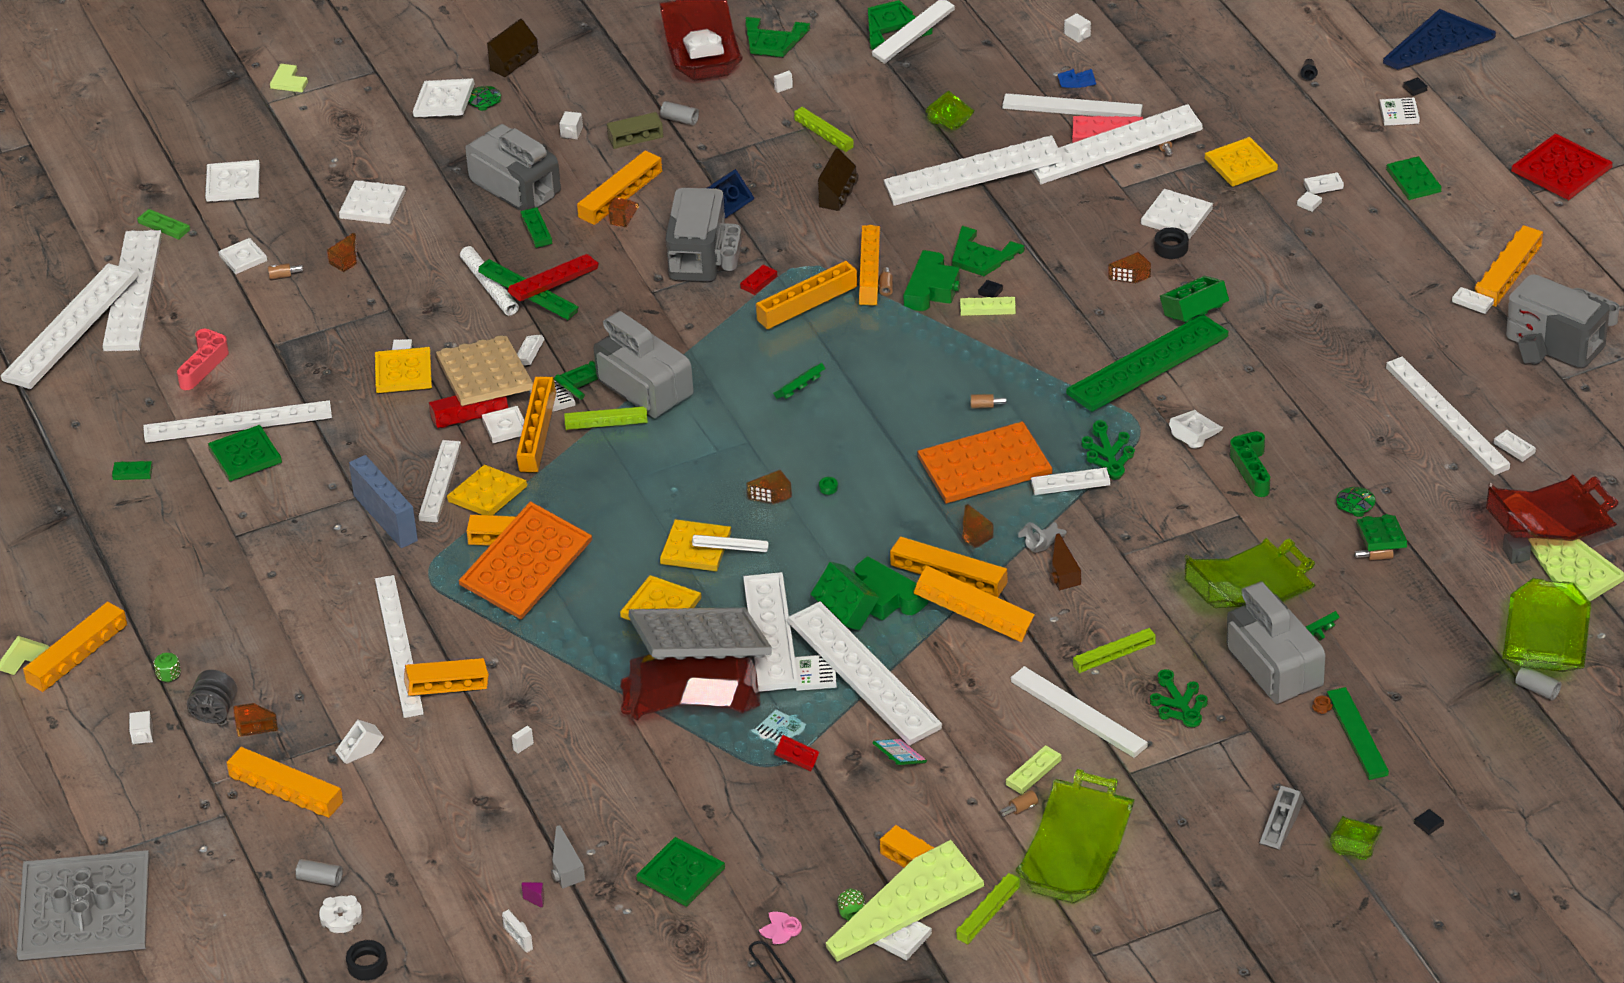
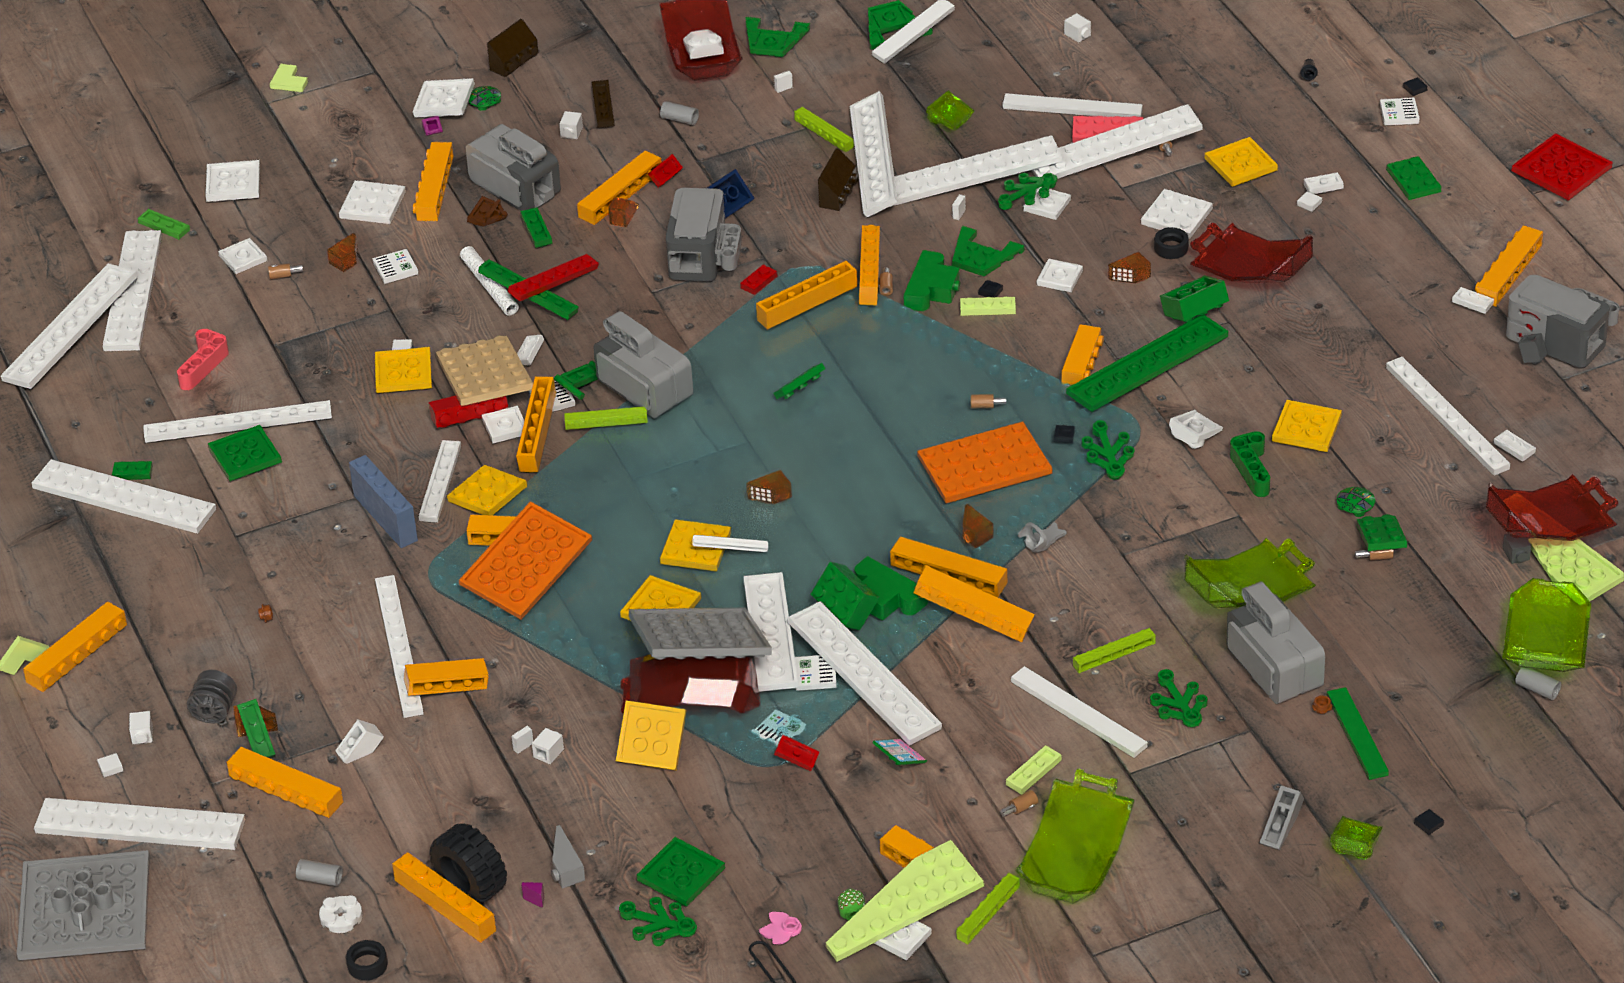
(110, 765): none -> white tile
(124, 496): none -> white plate
(140, 823): none -> white plate
(167, 667): bright green head -> none
(256, 728): none -> green plate
(265, 613): none -> dark orange plate
(395, 266): none -> white tile
(431, 125): none -> magenta slope
(433, 182): none -> light orange brick
(444, 897): none -> light orange brick
(469, 862): none -> black tyre
(486, 212): none -> reddish brown slope
(517, 930): white plate -> none
(547, 746): none -> white brick
(603, 103): none -> dark brown plate
(635, 130): olive brick -> none
(651, 735): none -> yellow plate
(665, 170): none -> red plate
(683, 926): none -> green plant
(828, 485): green tile -> none
(873, 154): none -> white plate
(958, 207): none -> white tile
(1046, 181): none -> green plant
(1049, 207): none -> white tile
(1059, 275): none -> white tile
(1064, 434): none -> black tile
(1064, 567): reddish brown slope -> none
(1070, 481): white tile -> none
(1071, 80): blue slope -> none
(1082, 354): none -> light orange brick
(1249, 258): none -> clear red windscreen
(1306, 425): none -> yellow plate
(1325, 623): green plate -> none
(1436, 37): dark blue wing -> none

